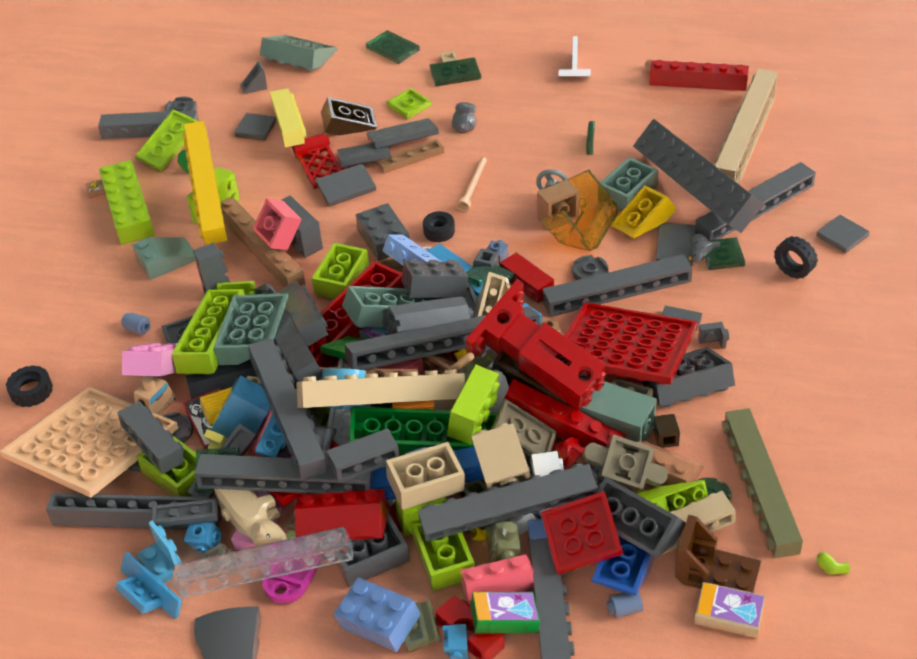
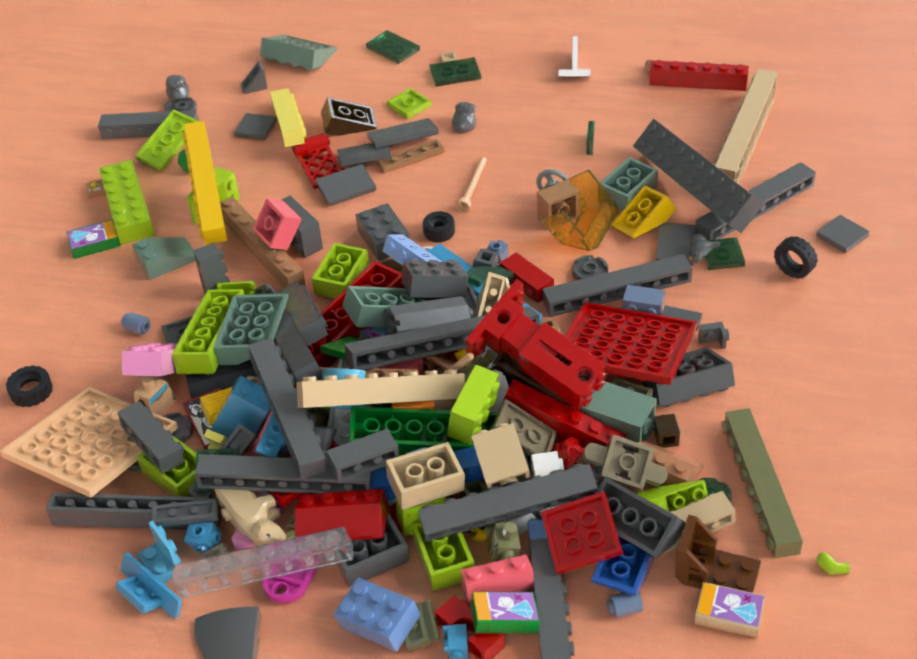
(93, 238): none -> piece
(176, 87): none -> dark grey hair
(644, 299): none -> sand blue brick

